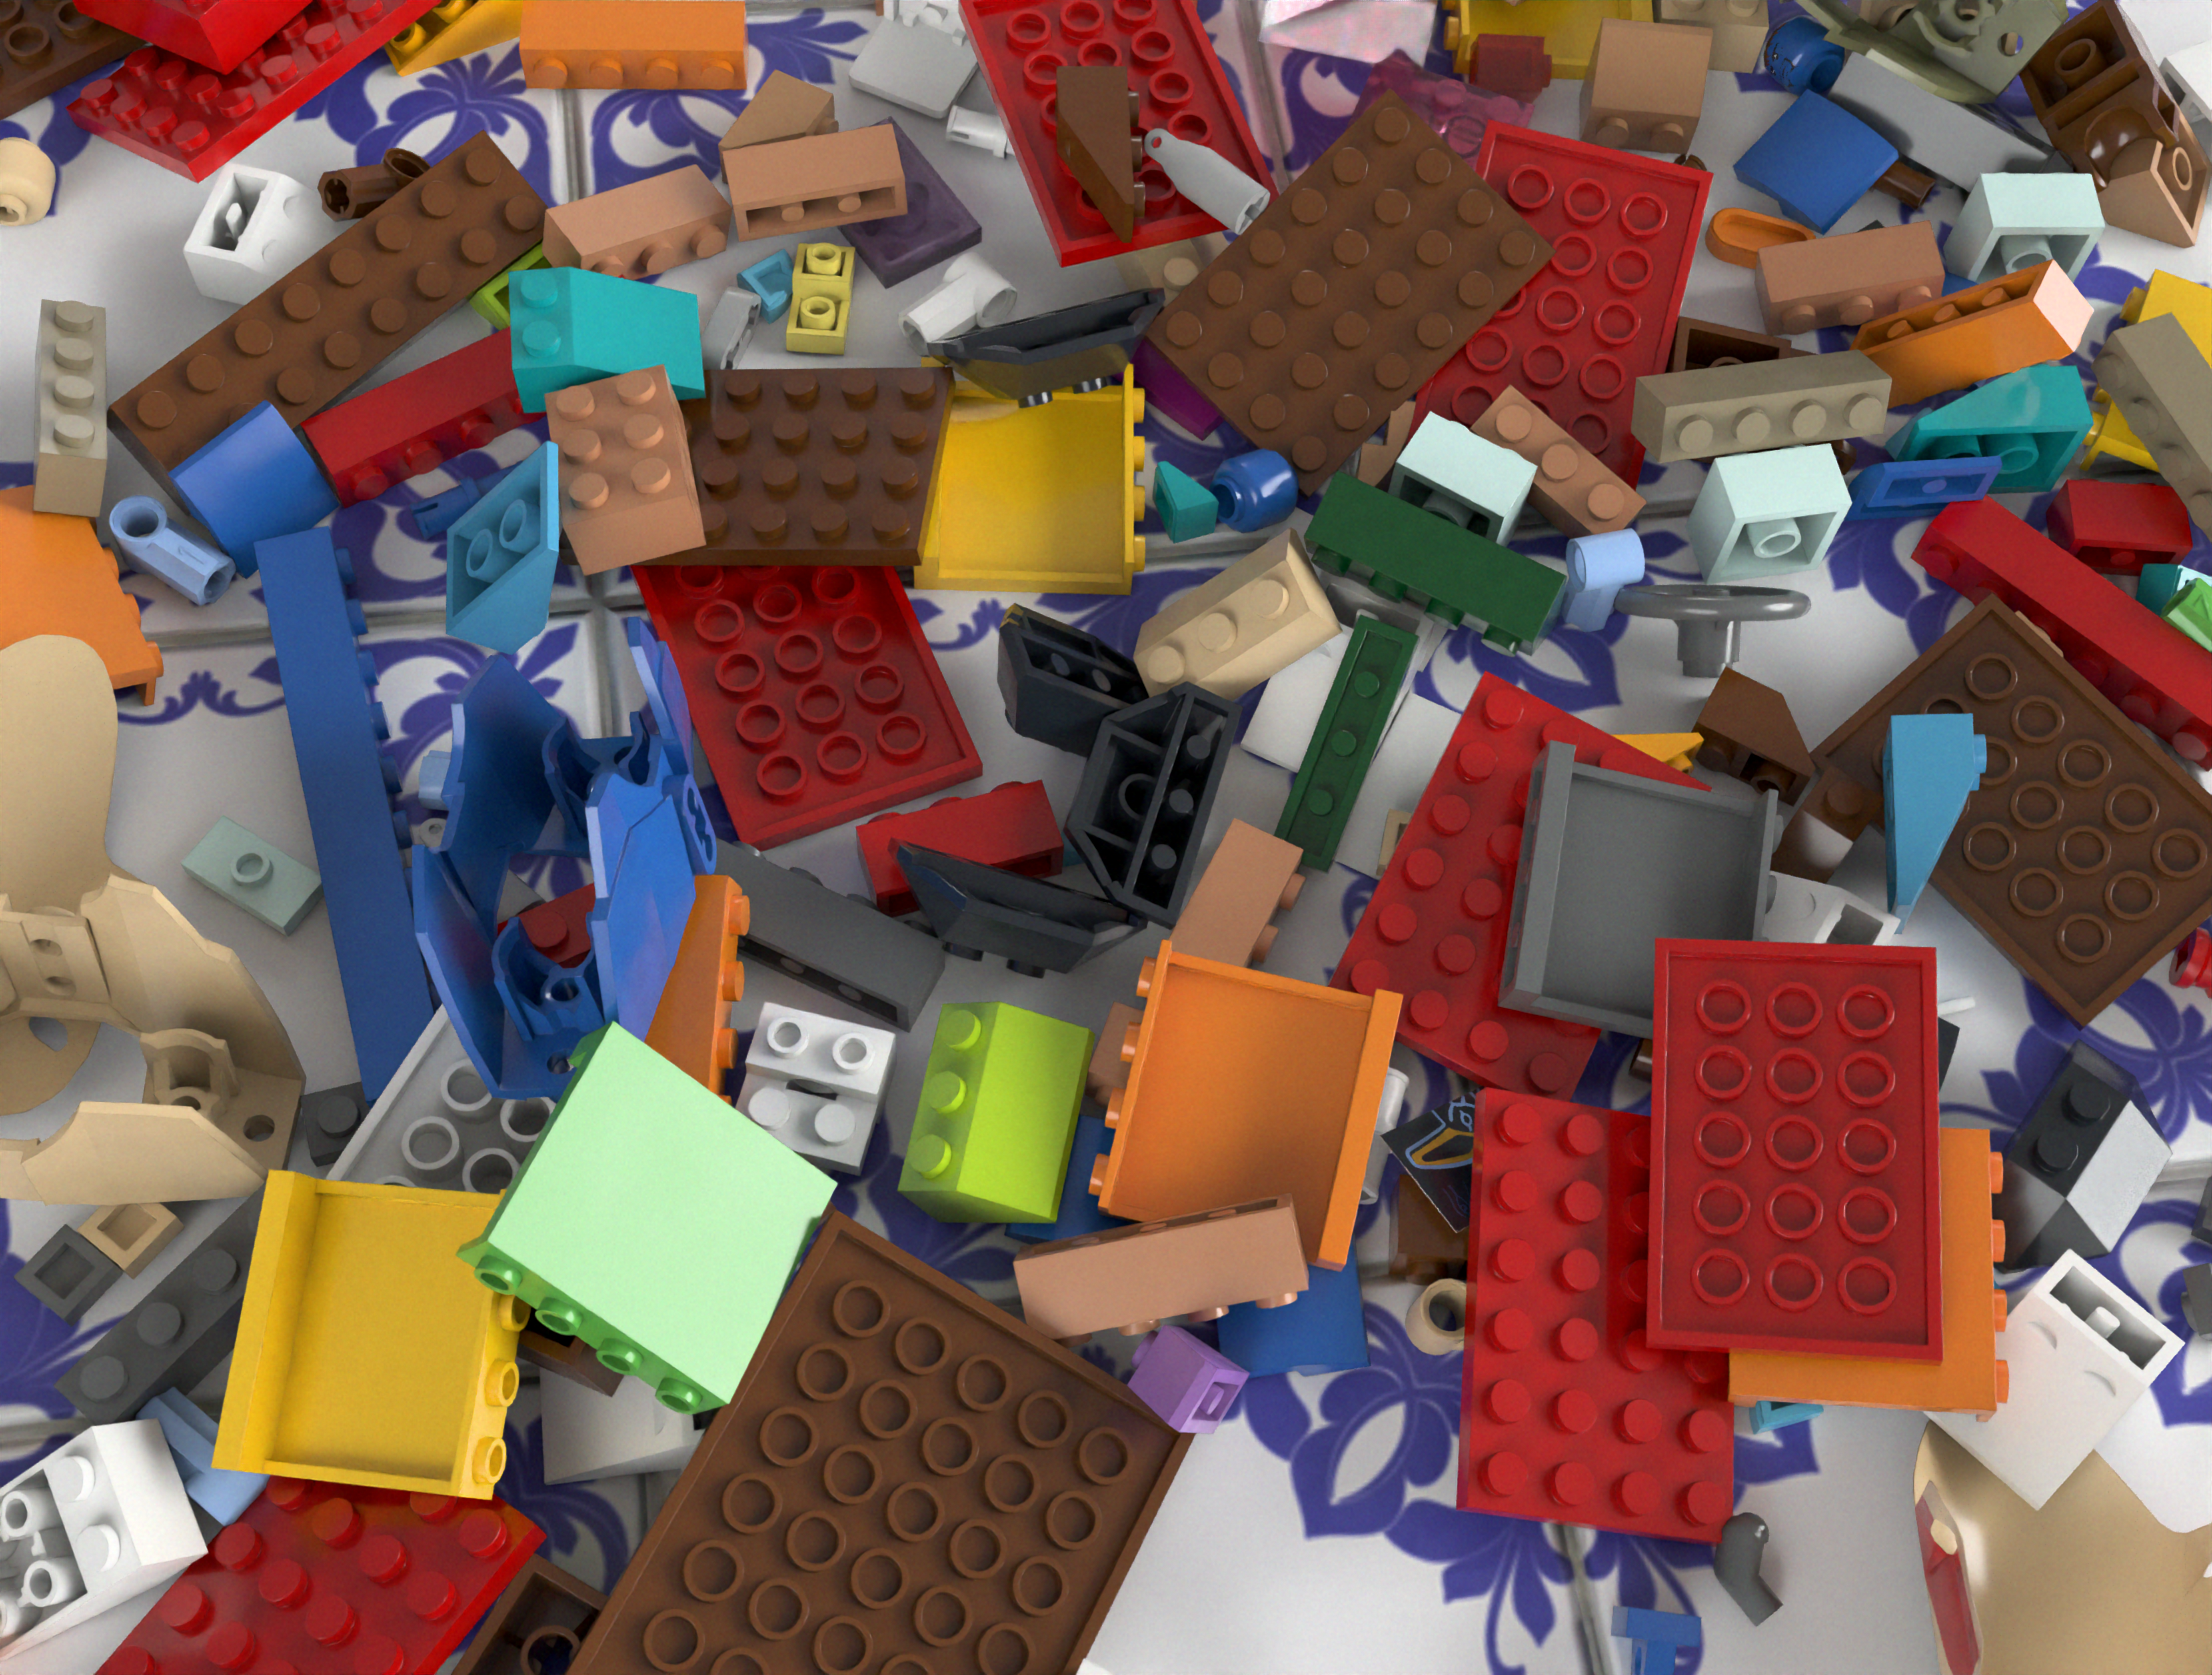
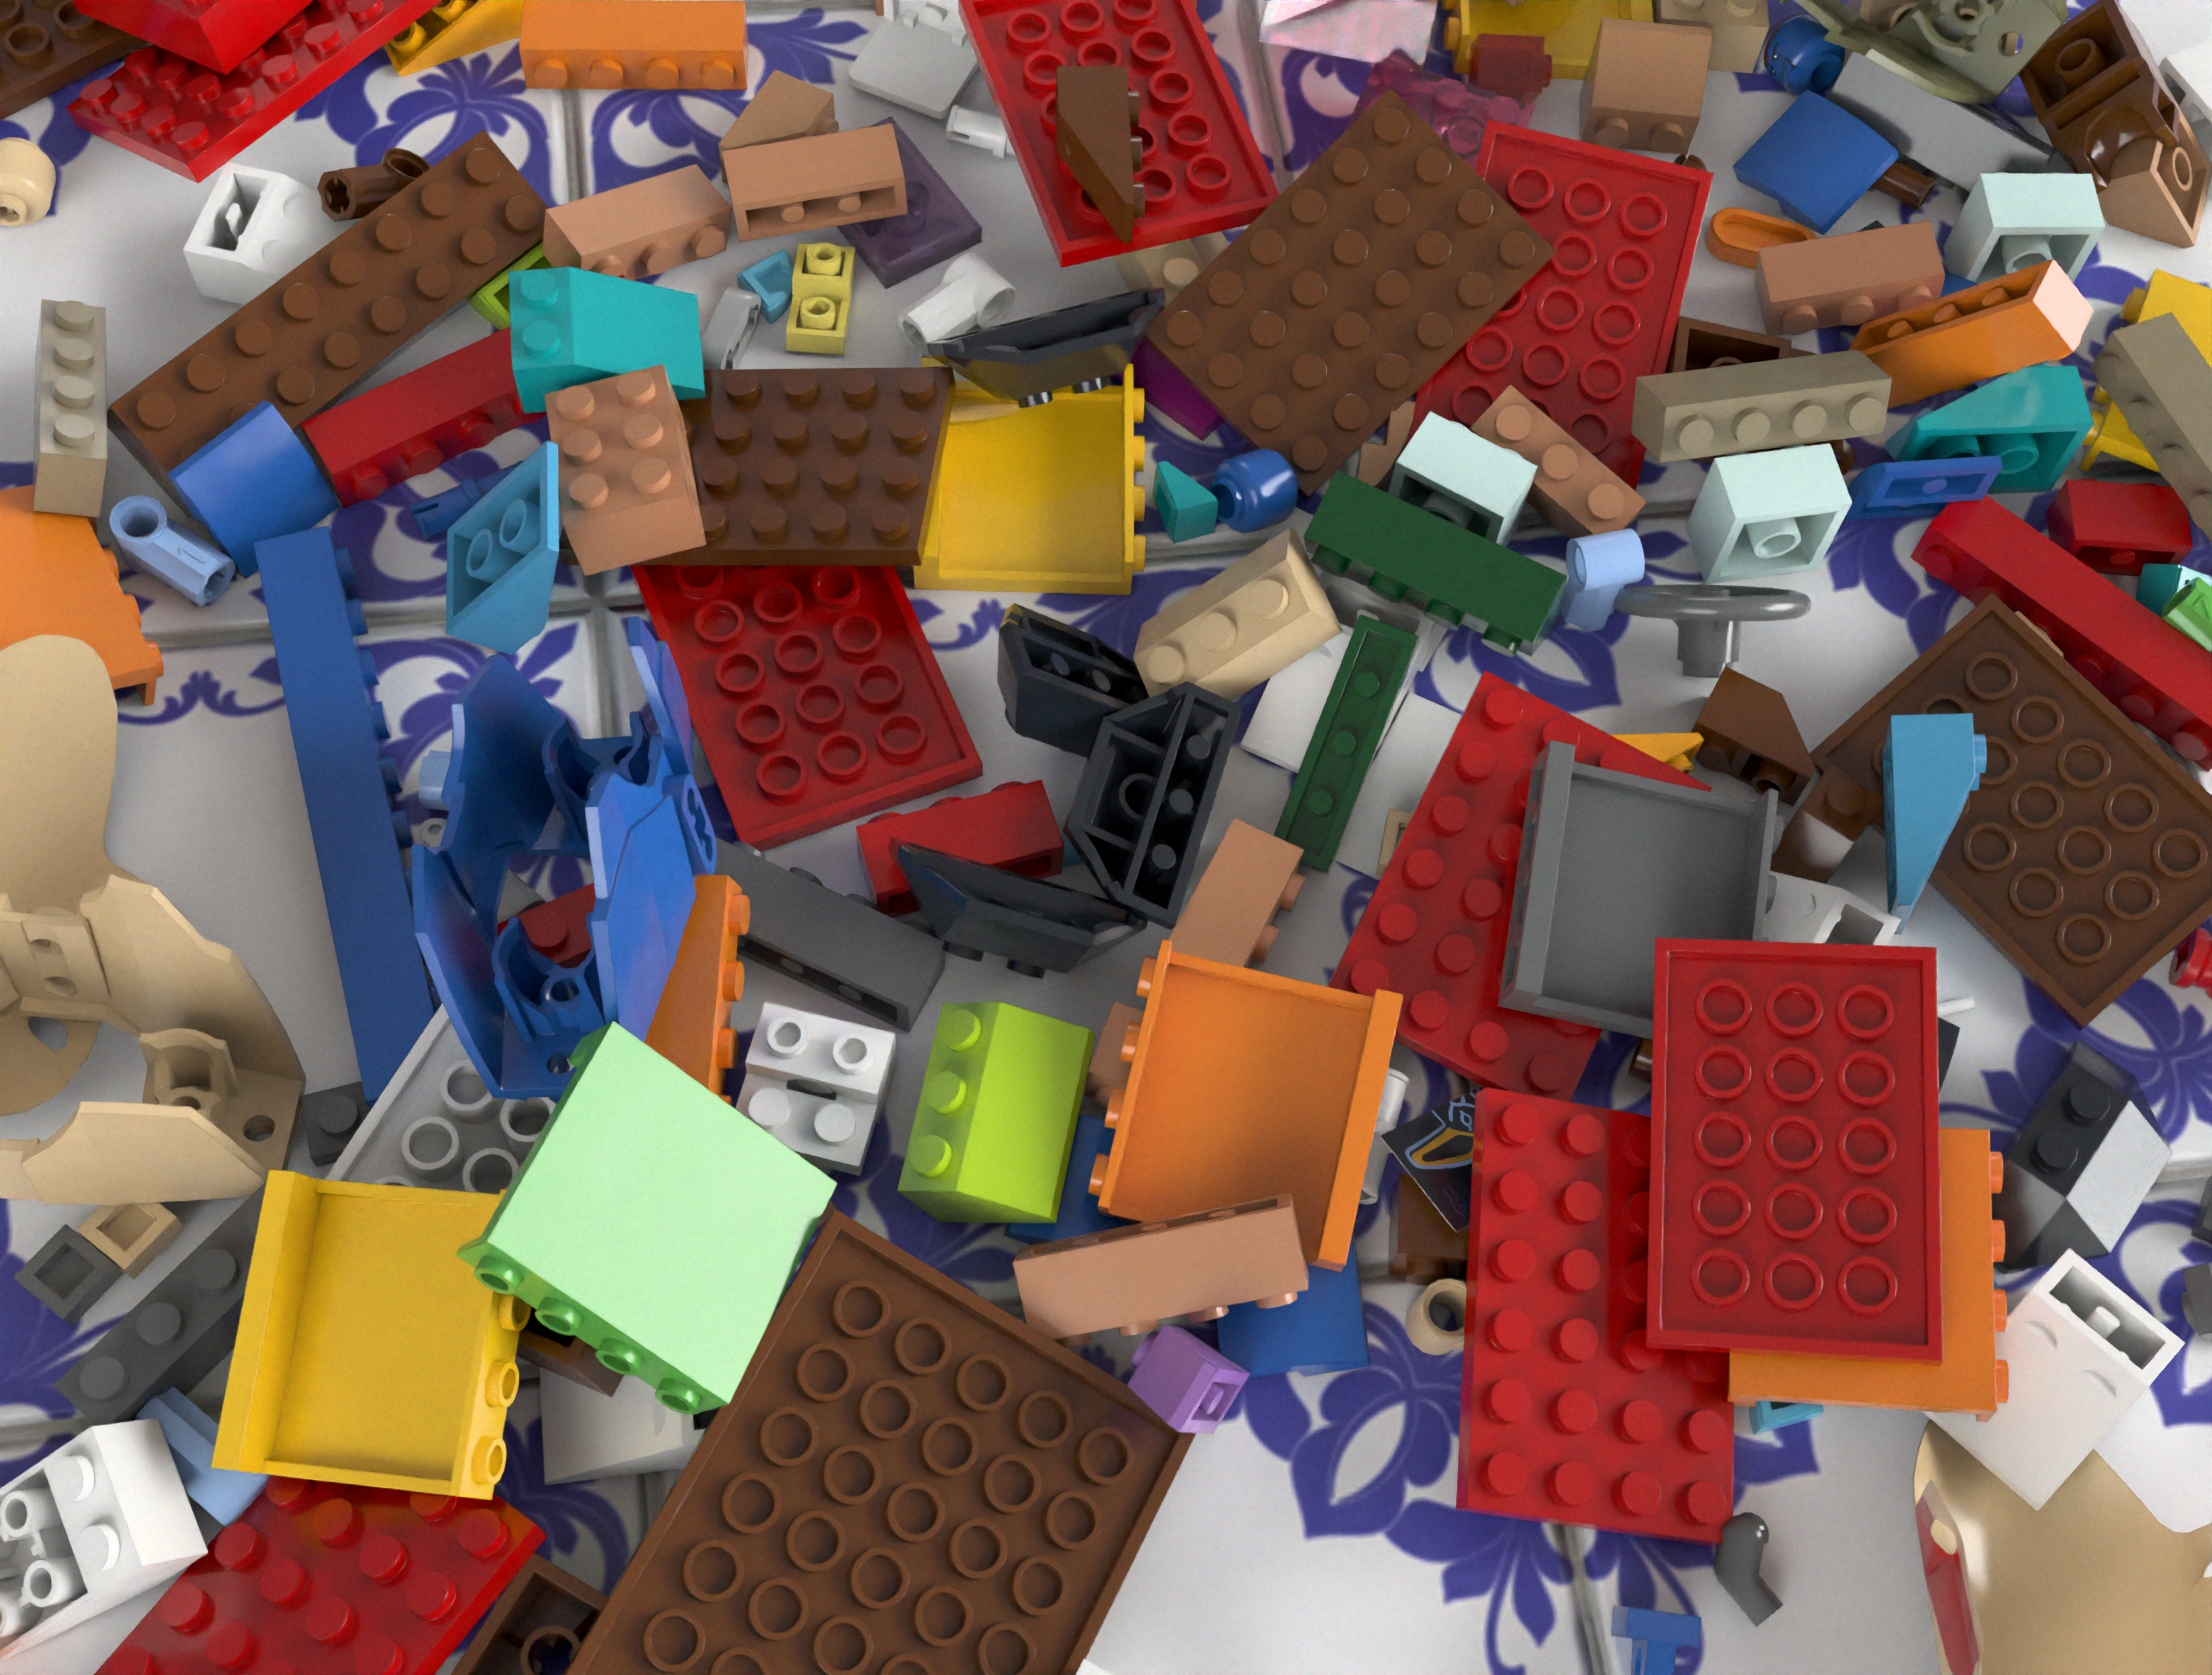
(254, 875): light aqua plate -> none
(1209, 180): light grey piece -> none

